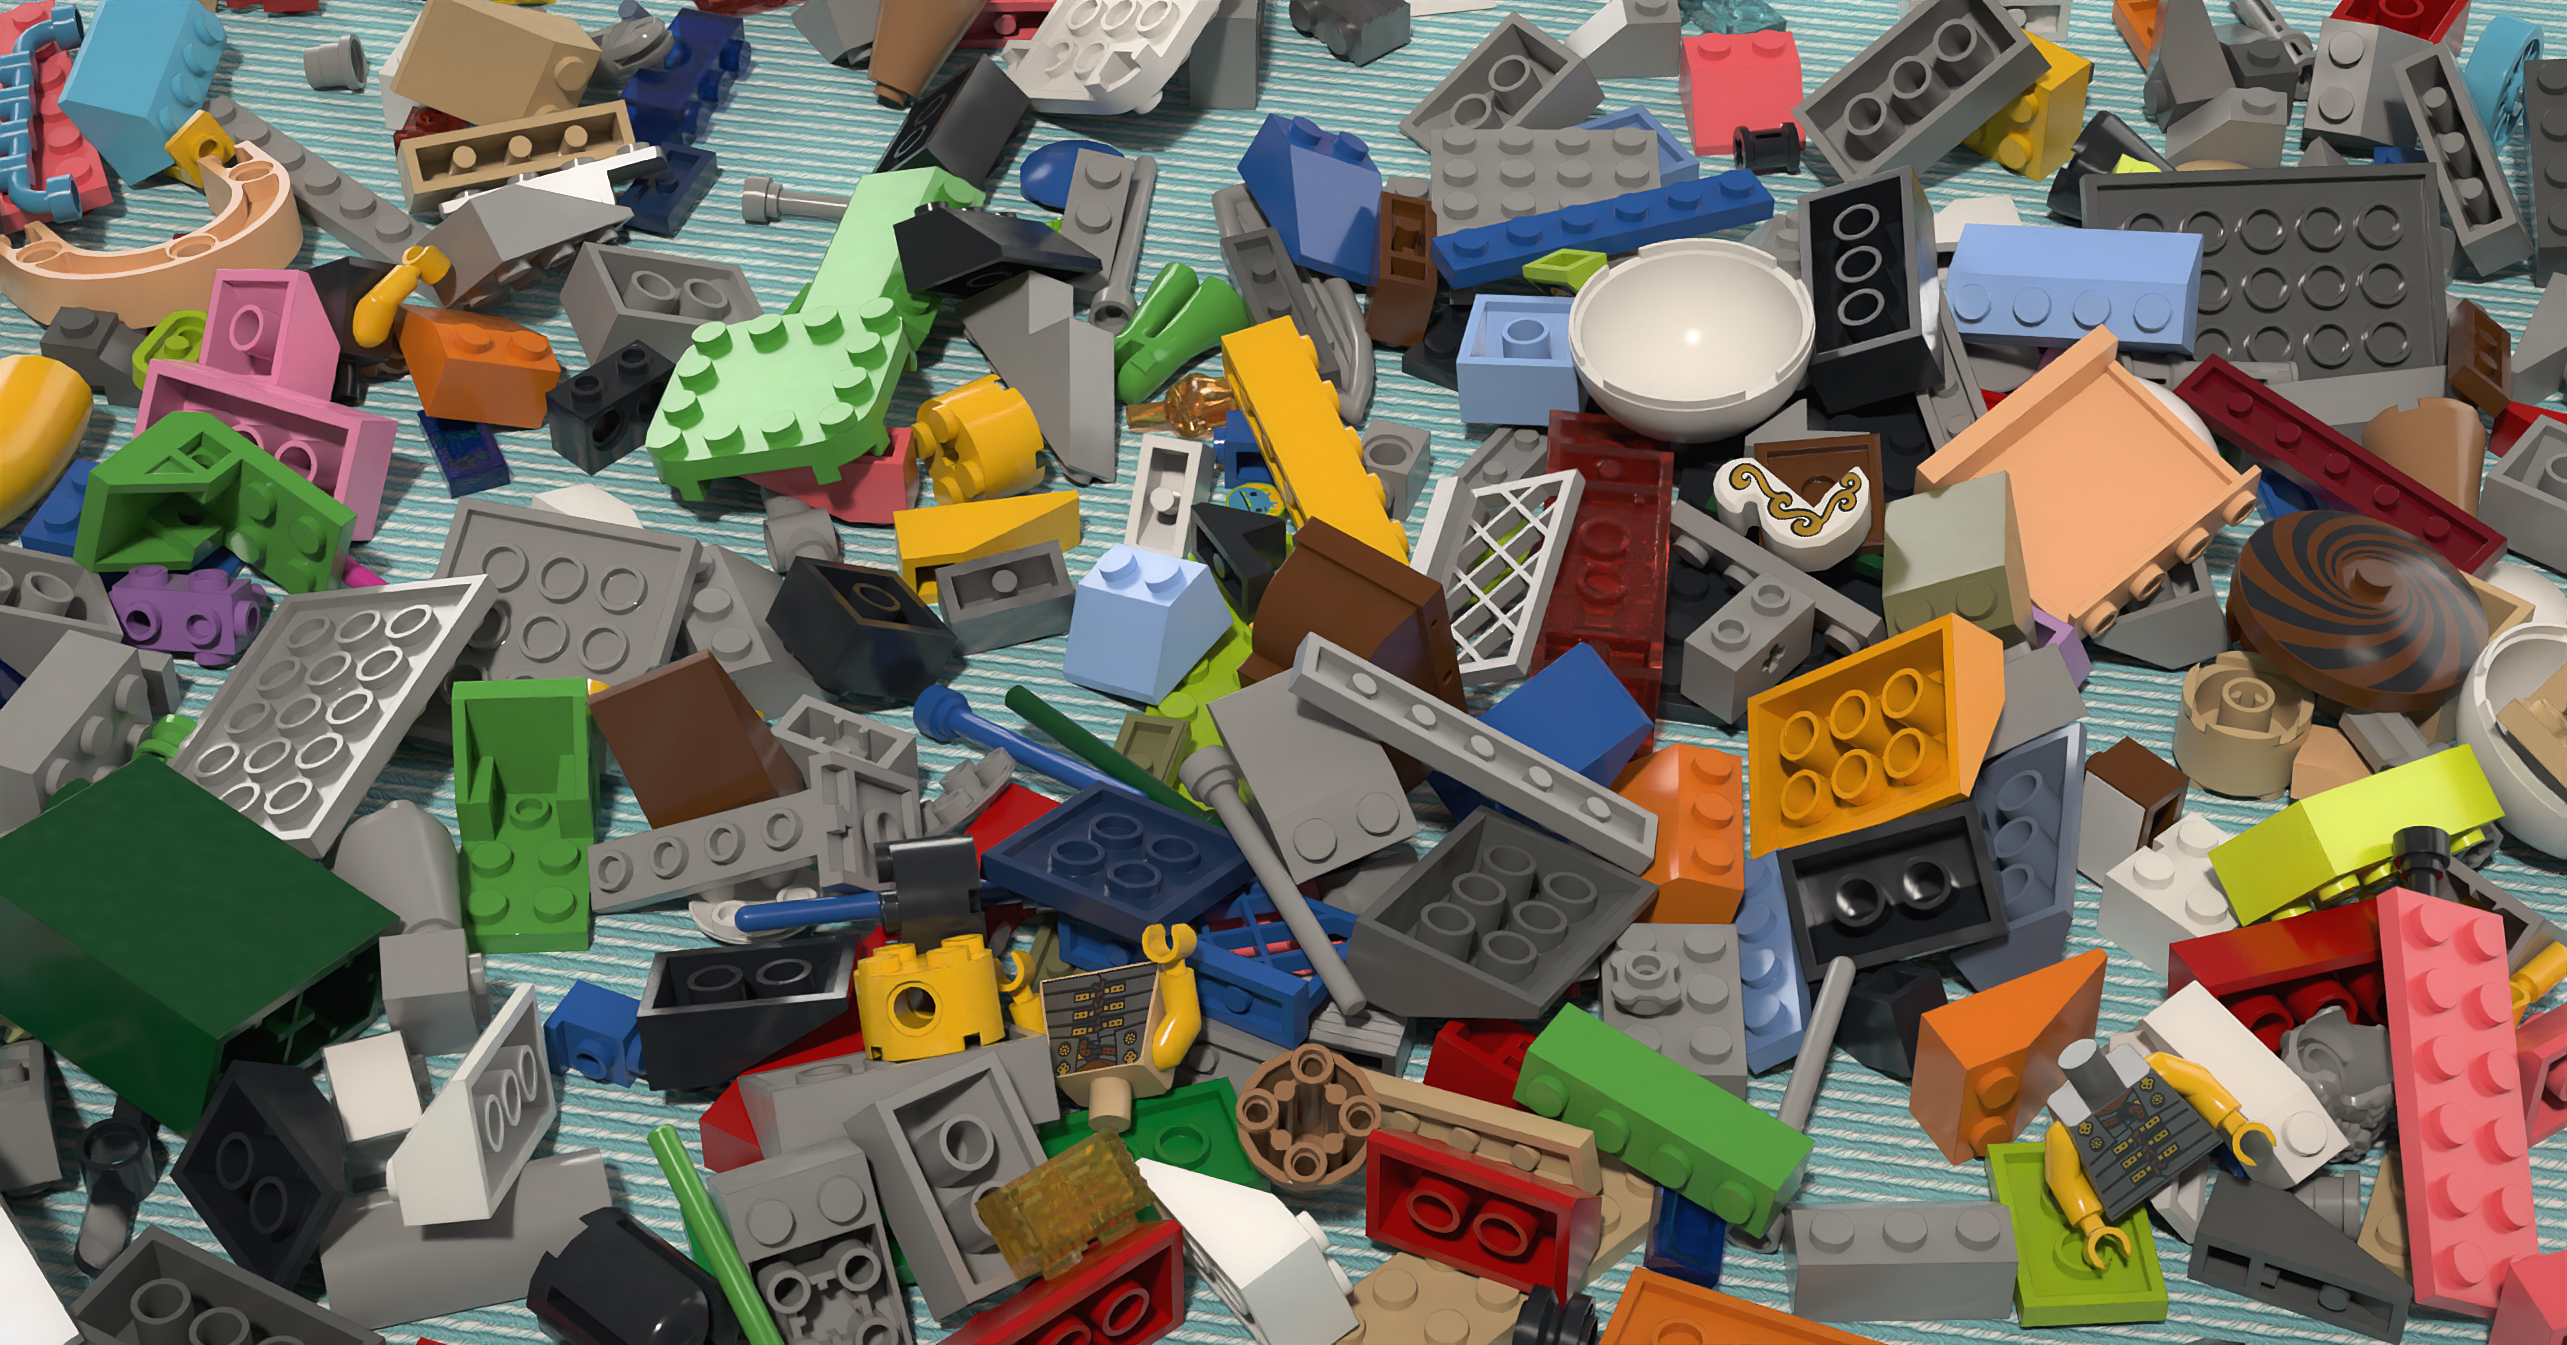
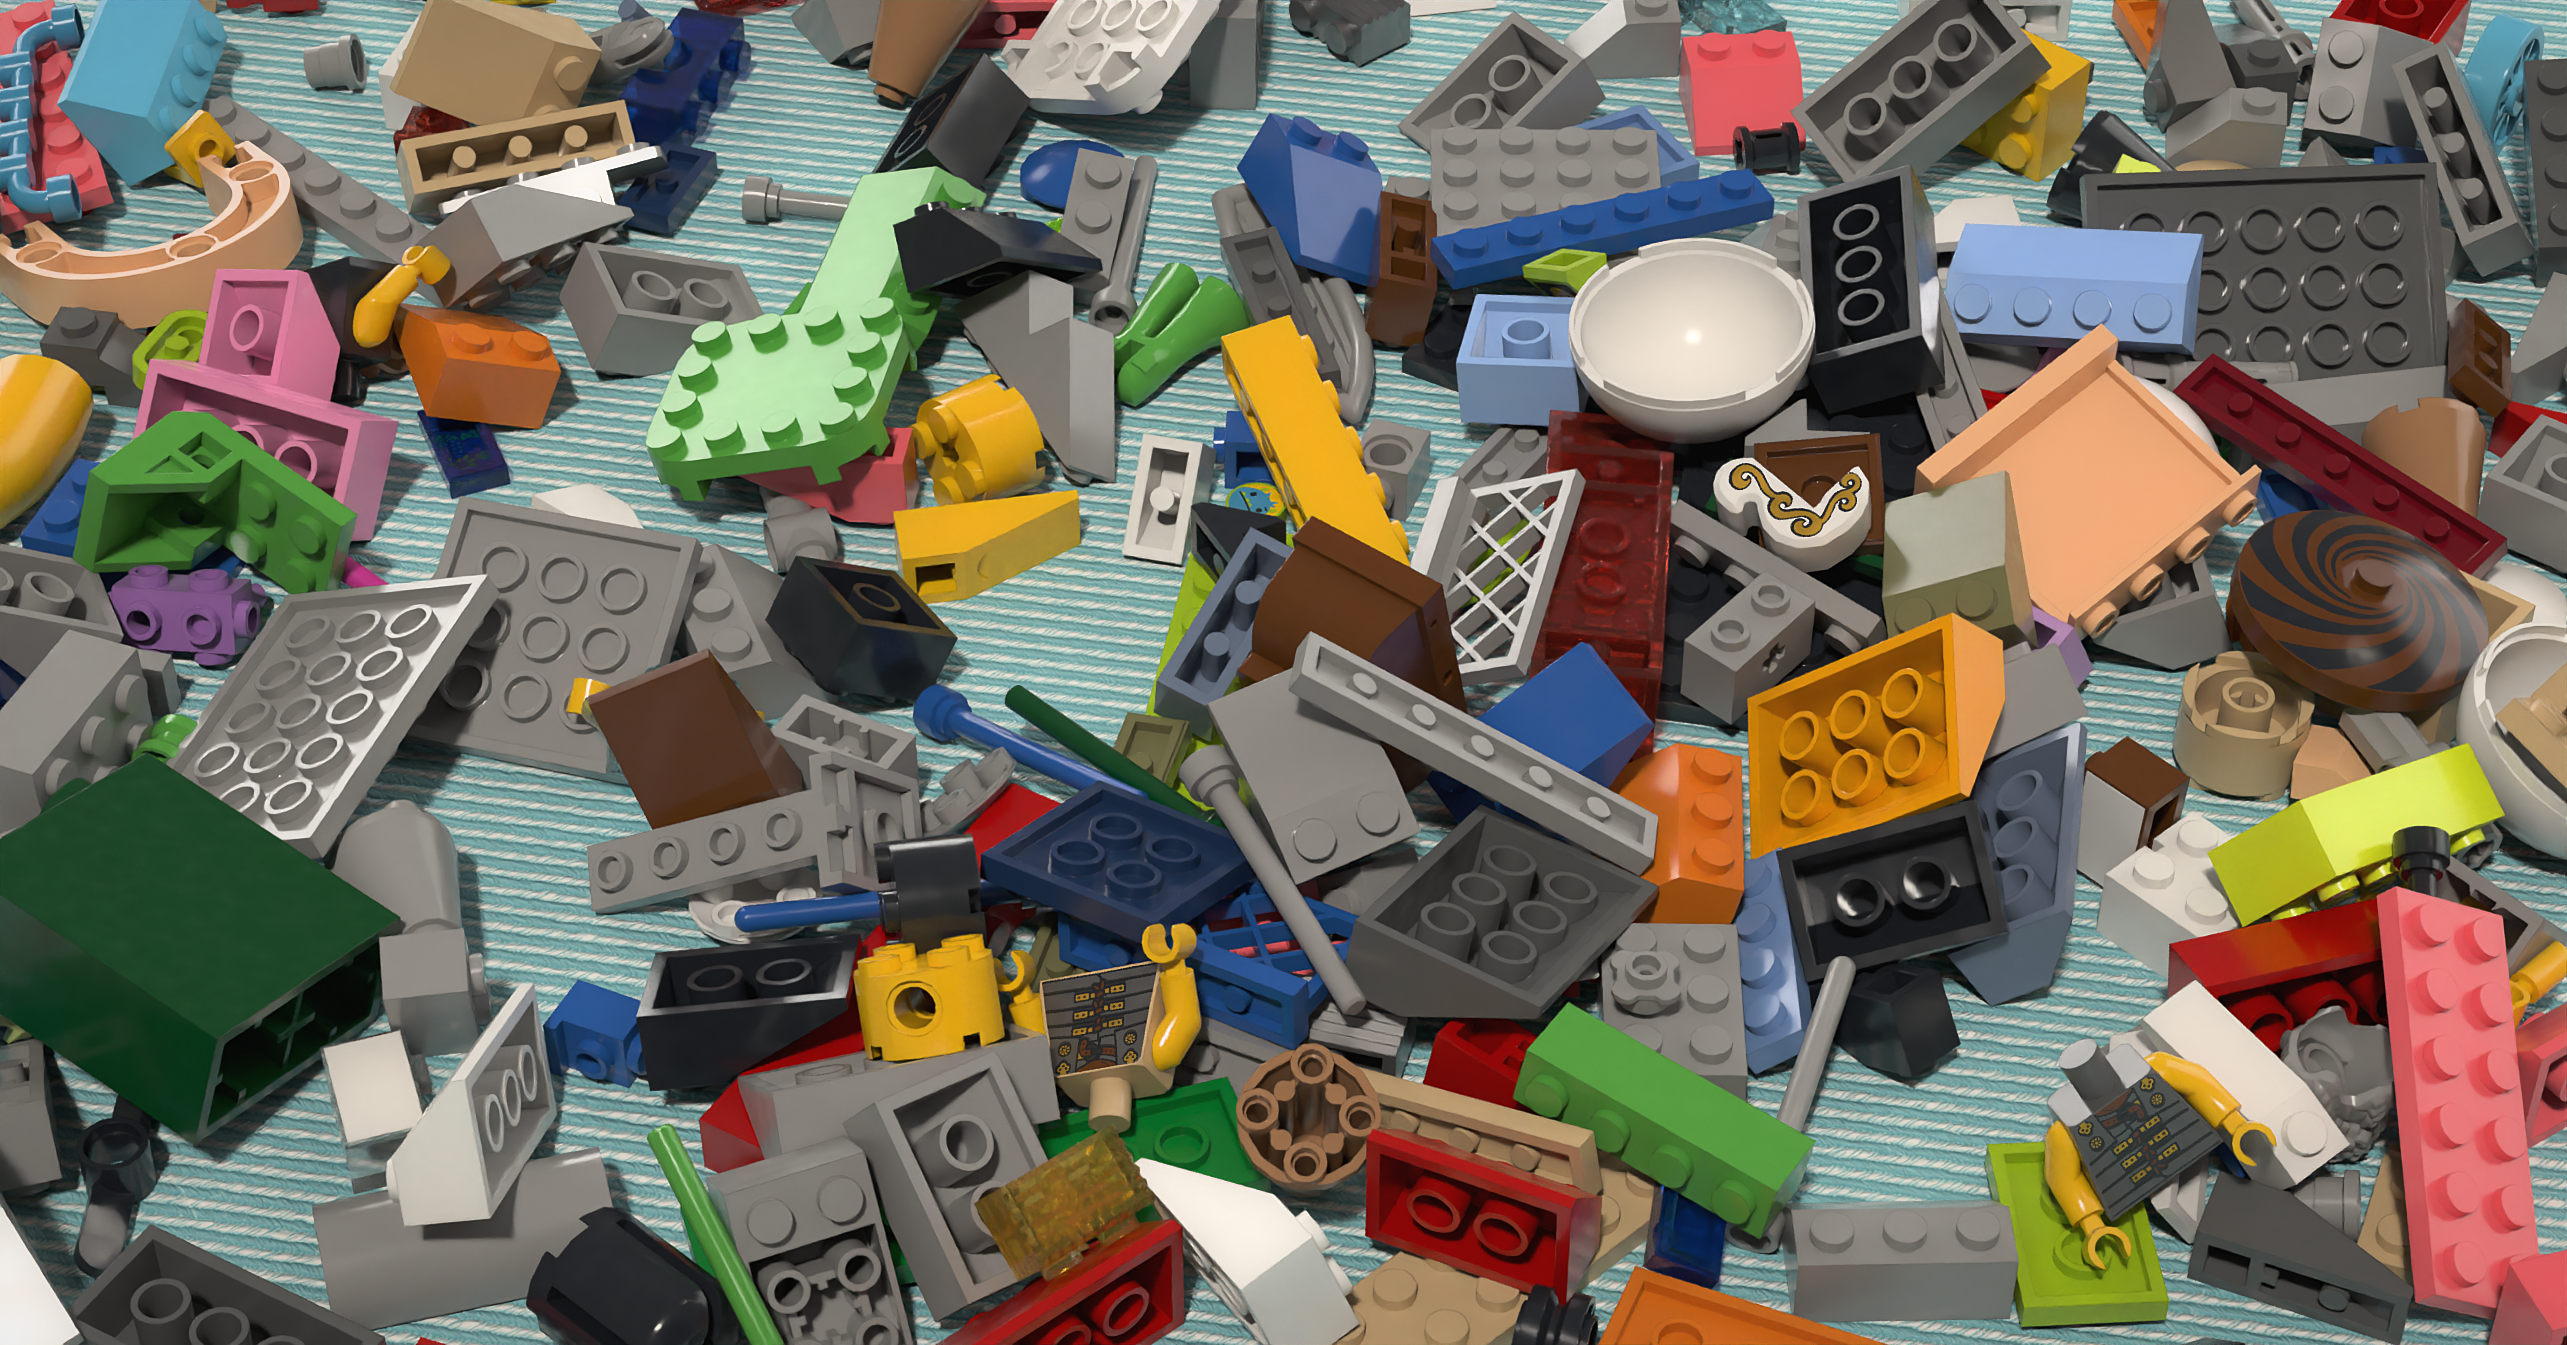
(265, 1168): black slope -> none
(525, 813): bright green bracket -> none
(608, 406): black brick -> none
(1006, 598): flat silver brick -> none
(1142, 623): light blue slope -> none
(1189, 407): clear orange piece -> none
(1219, 636): none -> sand blue brick
(1995, 1054): orange slope -> none

